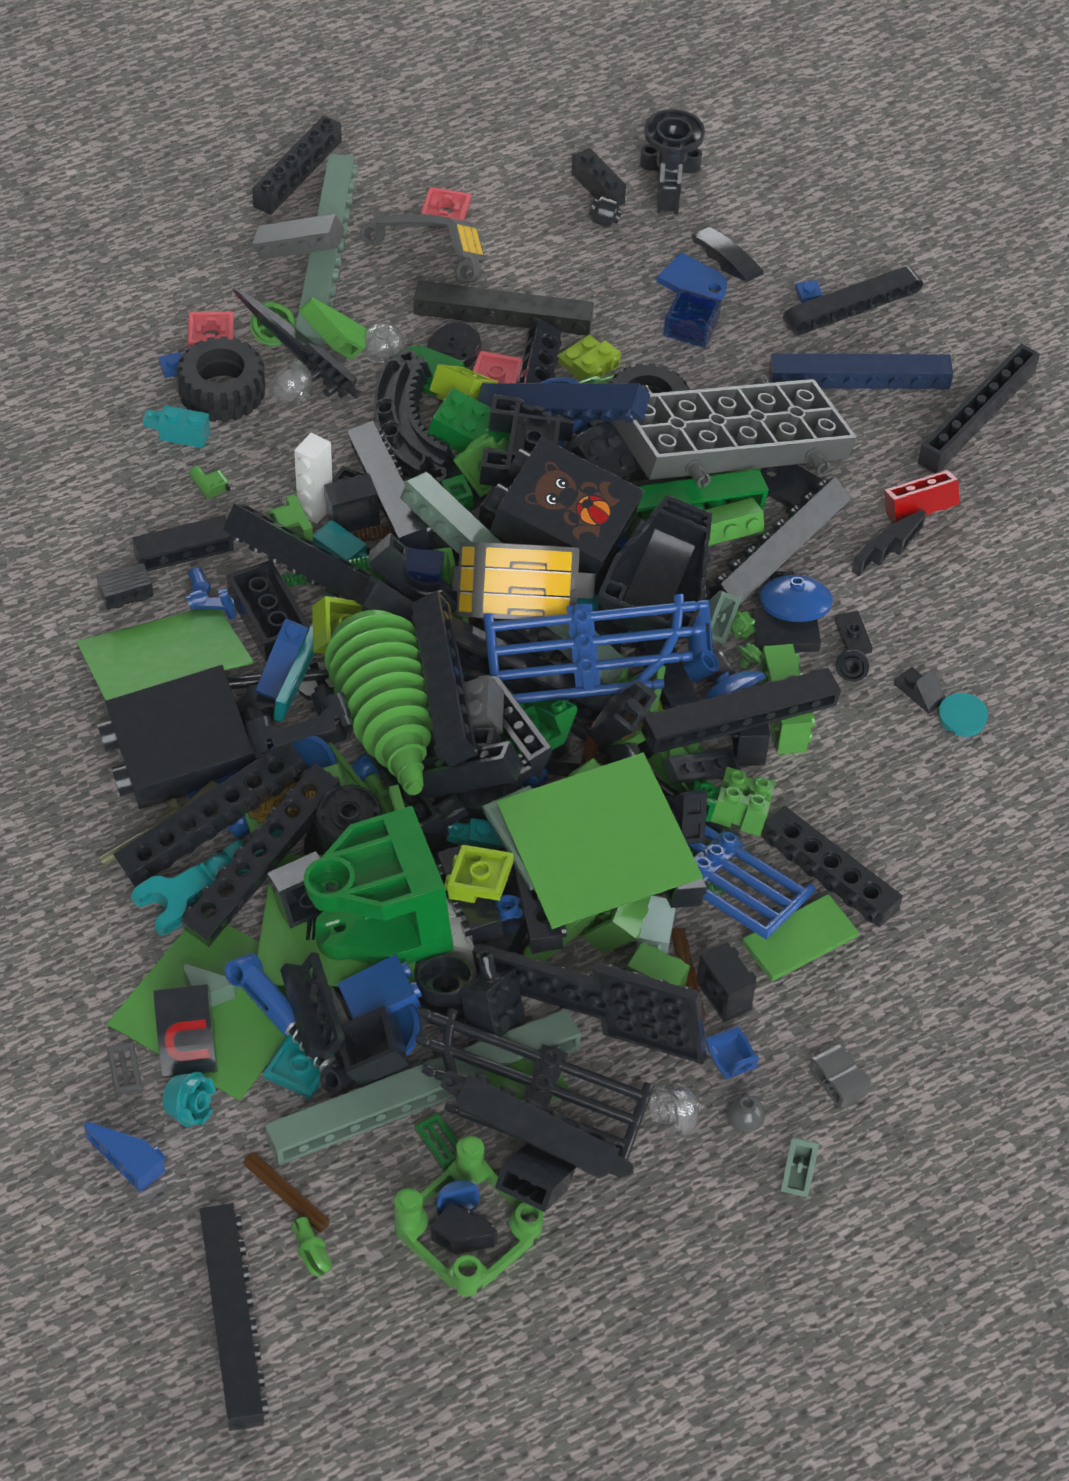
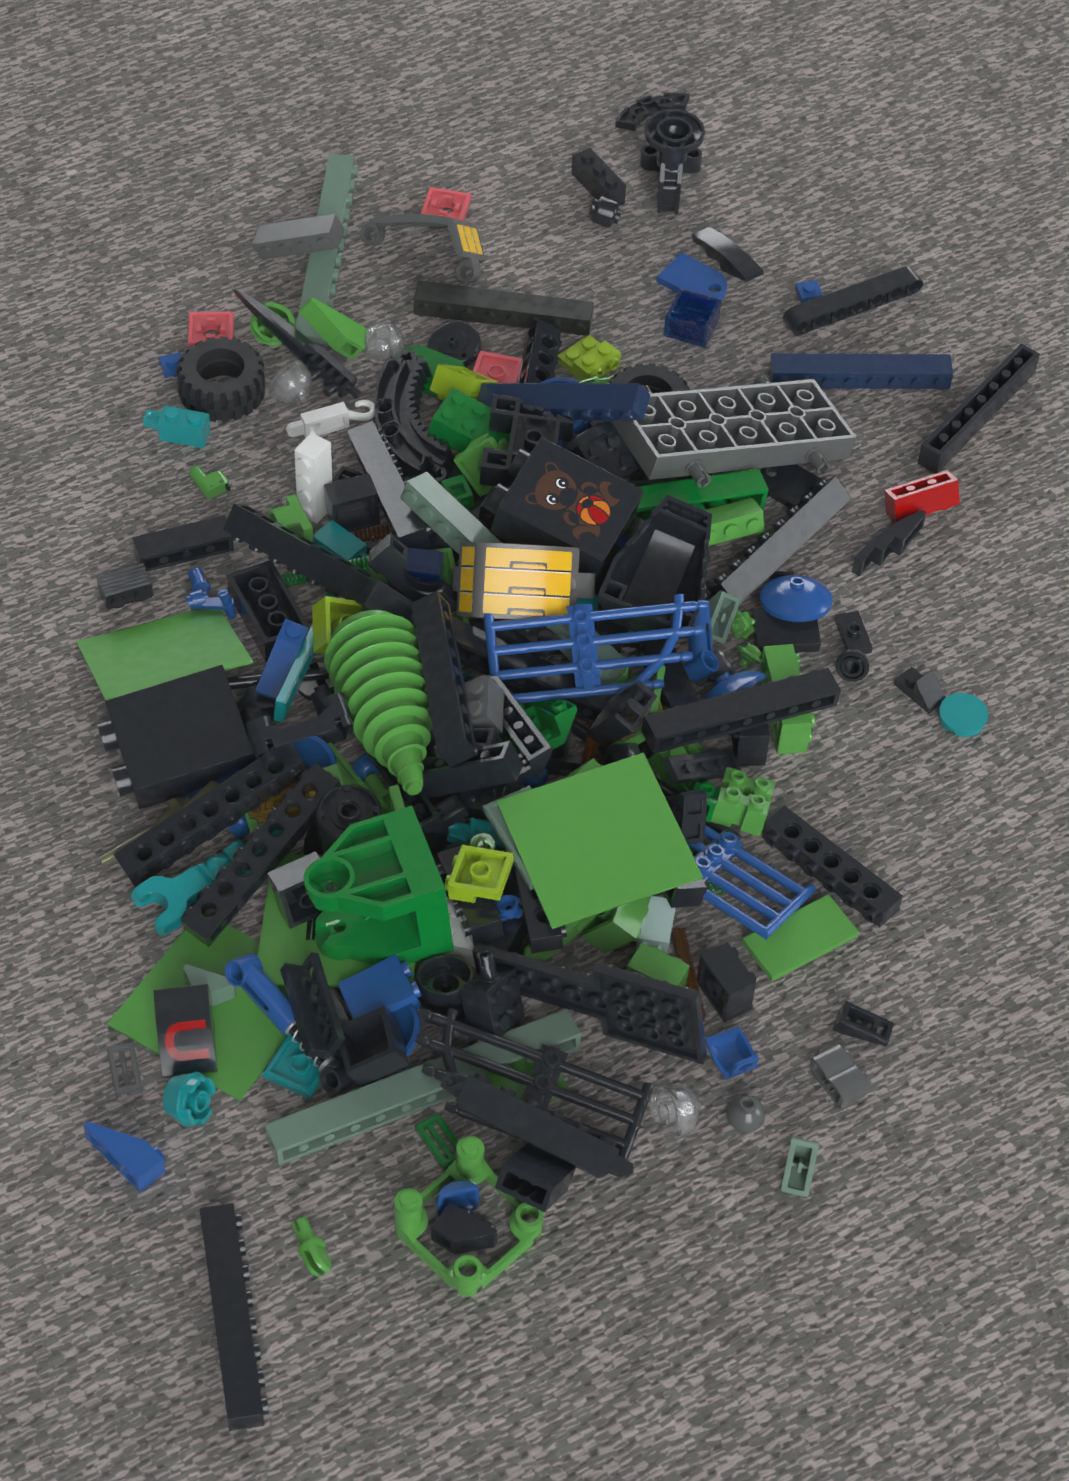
(286, 1191): reddish brown axle -> none
(296, 165): black brick -> none
(329, 419): none -> white piece
(482, 840): none -> bright green arm
(647, 106): none -> black tile
(861, 1032): none -> black slope

